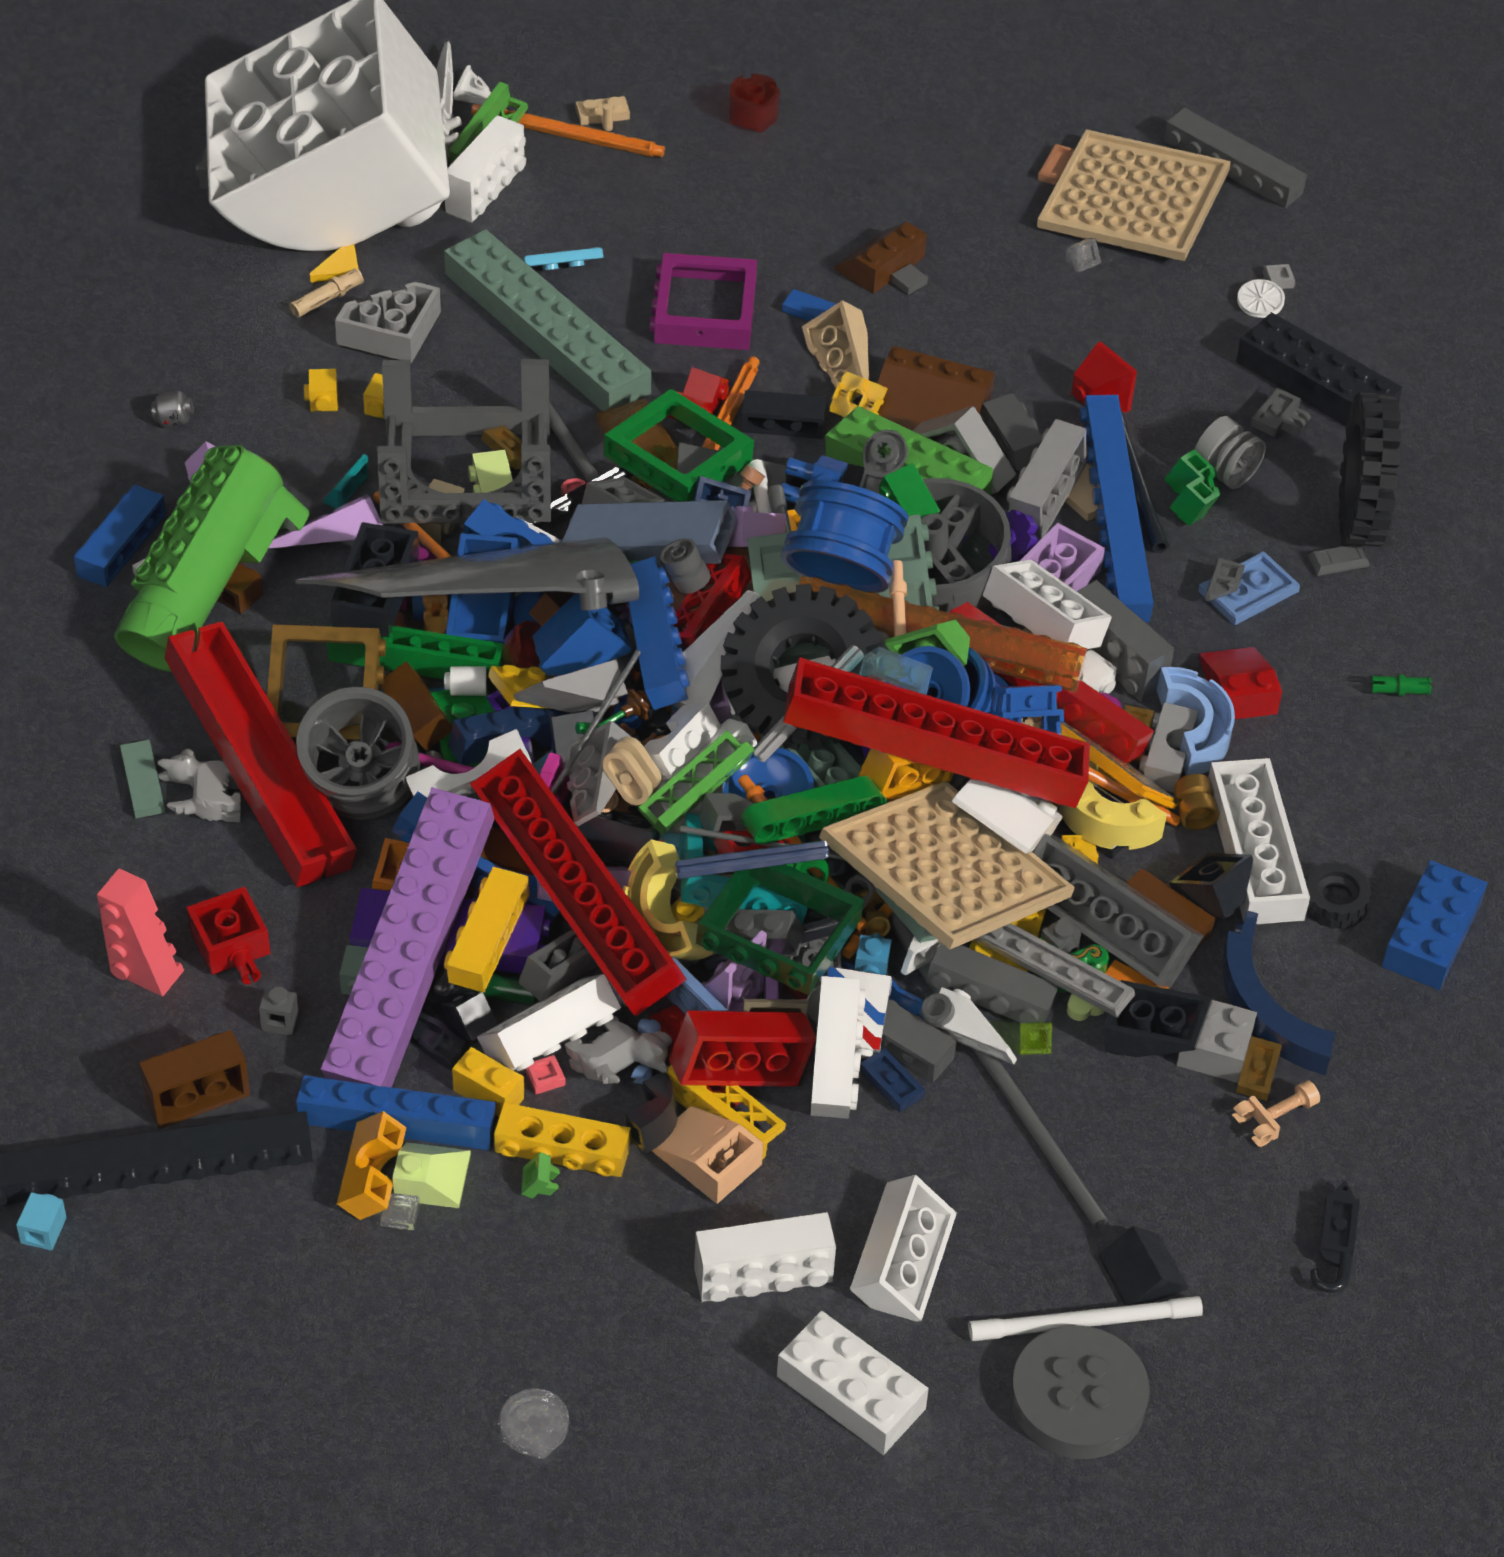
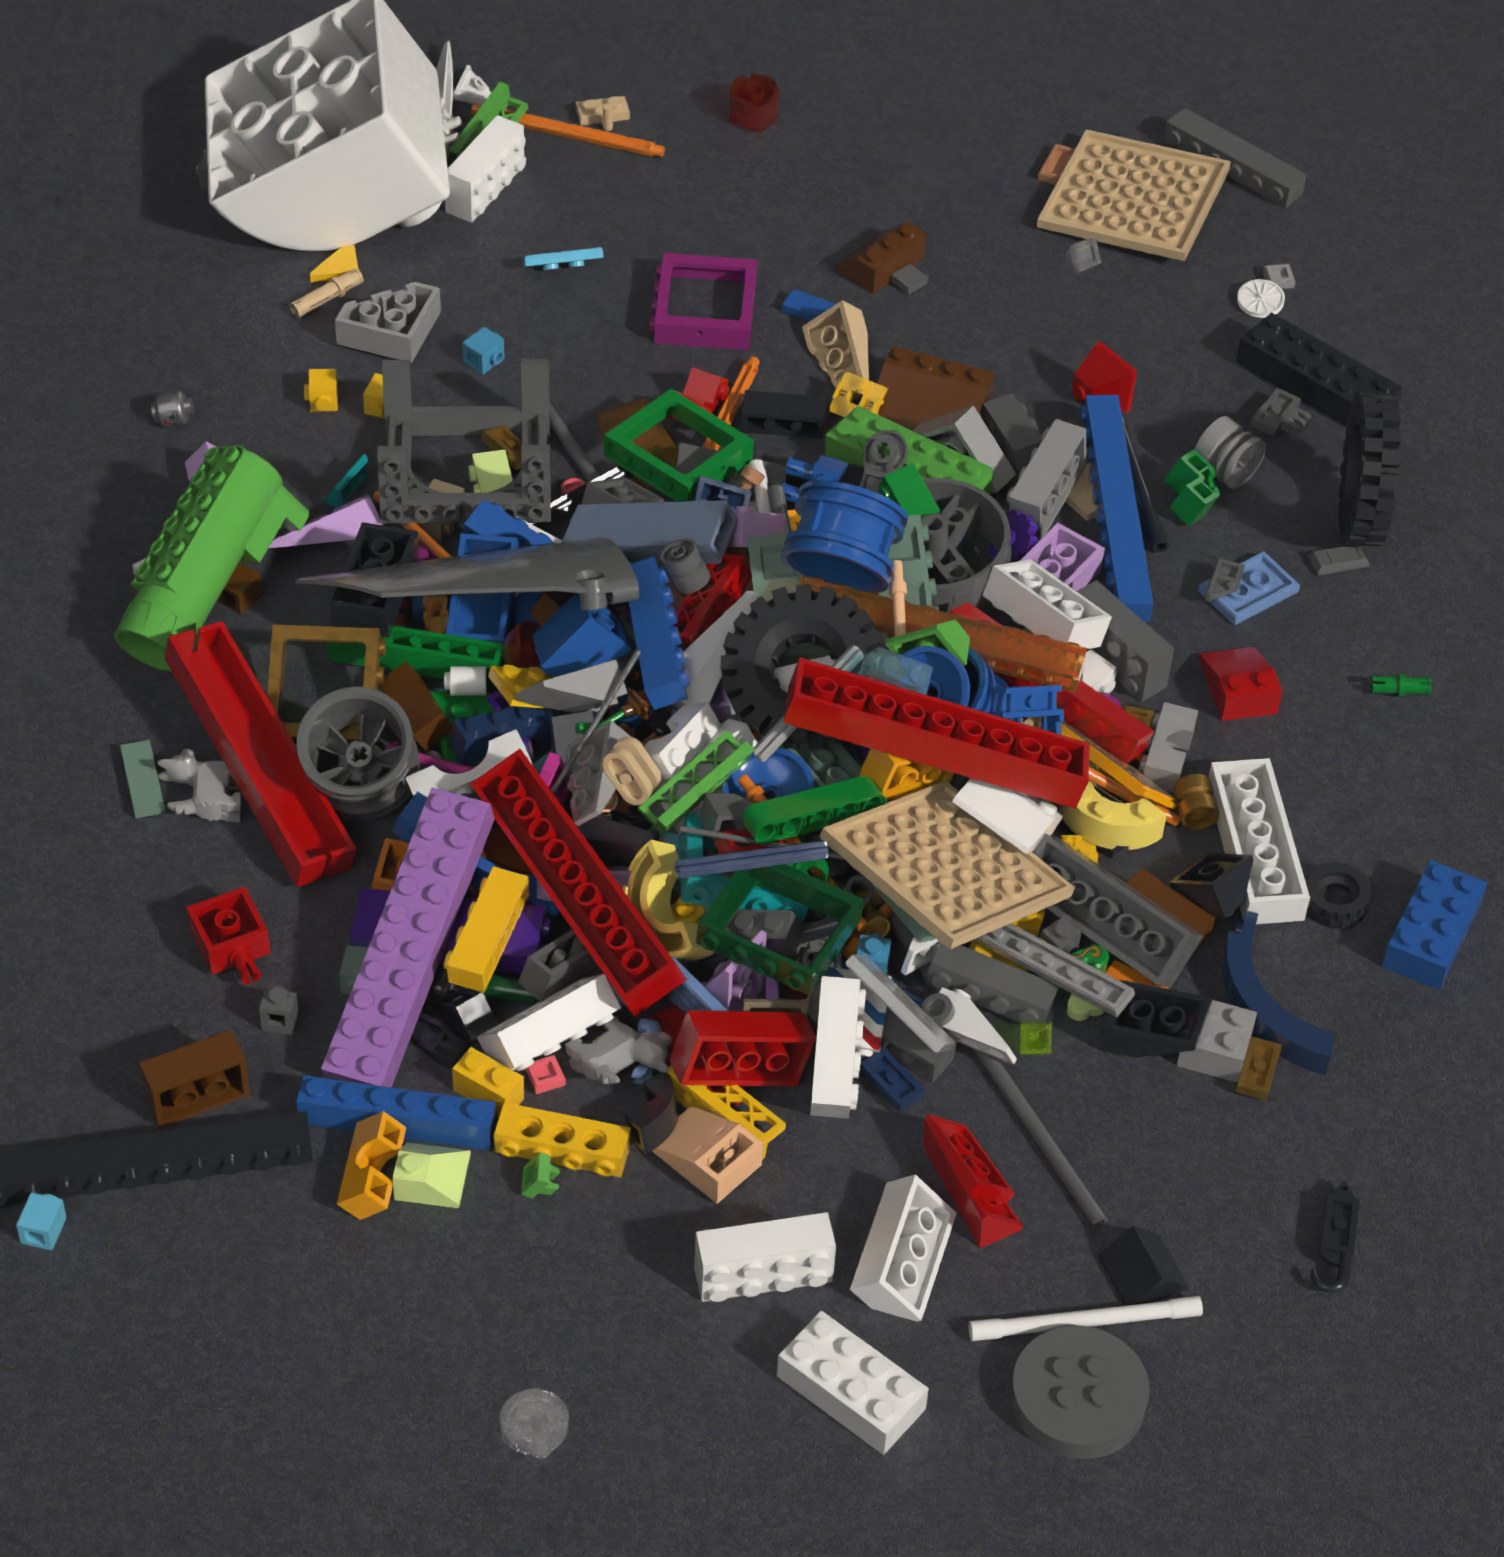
(120, 535): blue brick -> none
(135, 934): coral wedge -> none
(401, 1212): clear tile -> none
(483, 350): none -> dark azure brick
(547, 322): sand green brick -> none
(900, 1003): none -> light grey tile
(970, 1180): none -> red slope
(1214, 720): light blue brick -> none
(1305, 1095): light nougat bar -> none

